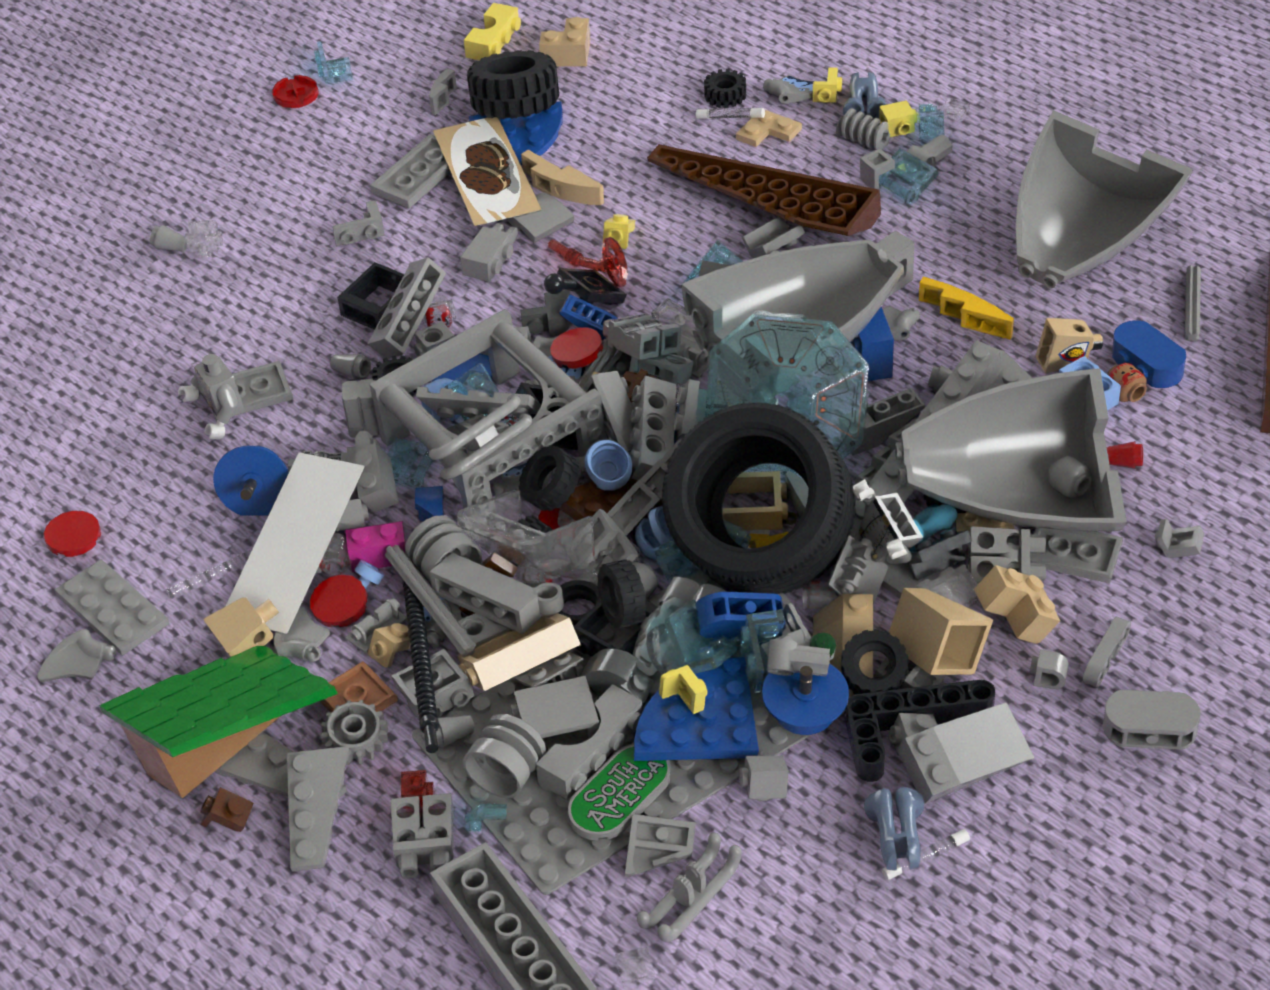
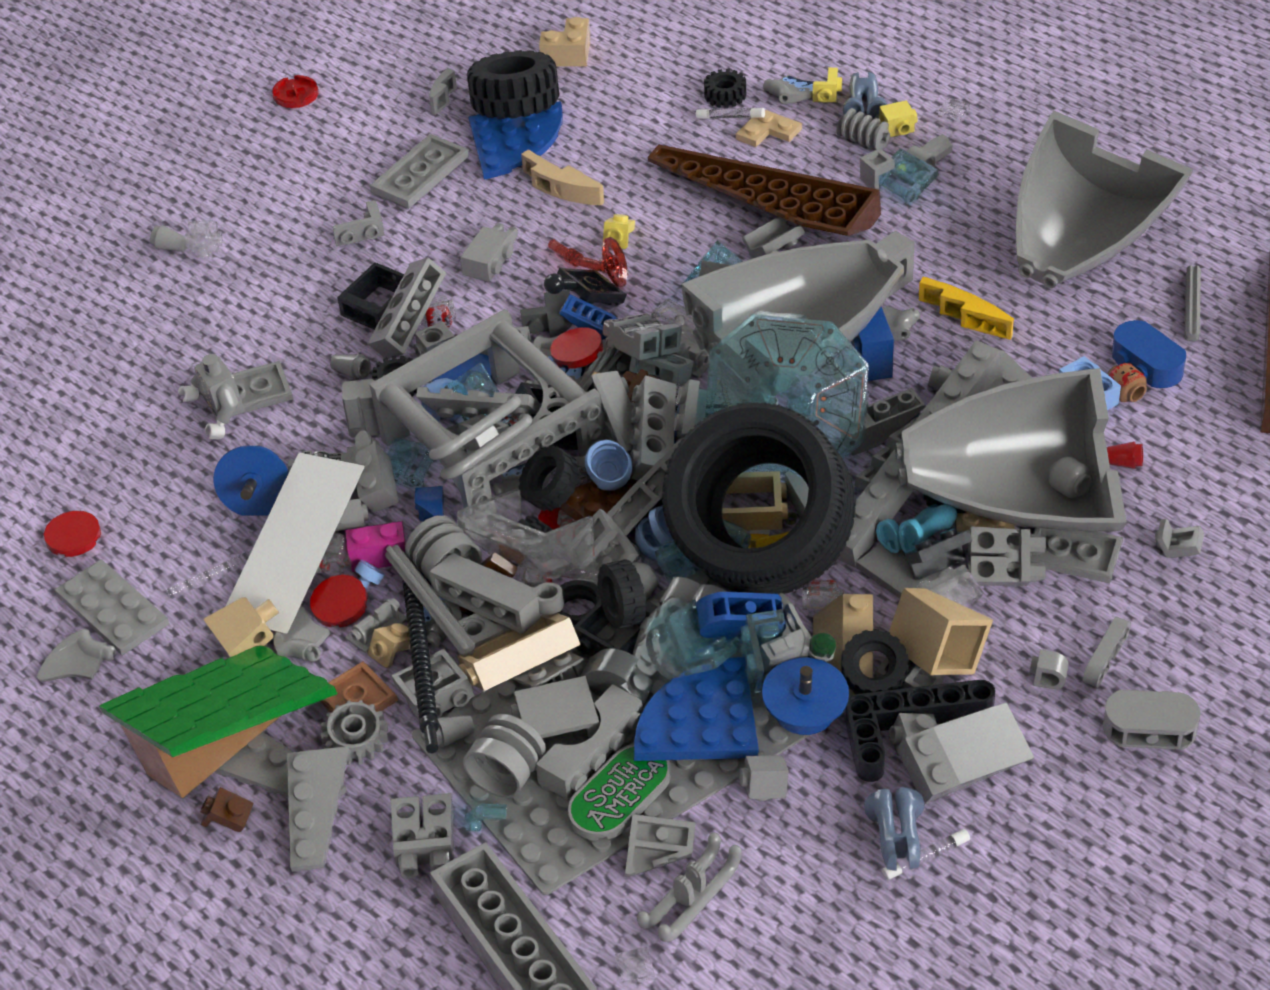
(332, 70): clear light blue bracket -> none
(416, 784): clear red plate -> none
(486, 170): sticker -> none
(500, 24): light yellow arch -> none
(545, 221): light grey slope -> none
(687, 685): light yellow bracket -> none
(787, 658): light grey piece -> none
(857, 570): light grey hinge -> none
(886, 525): light grey torso -> none
(930, 122): clear light blue bracket -> none
(1020, 601): tan brick -> none
(1065, 342): tan torso -> none

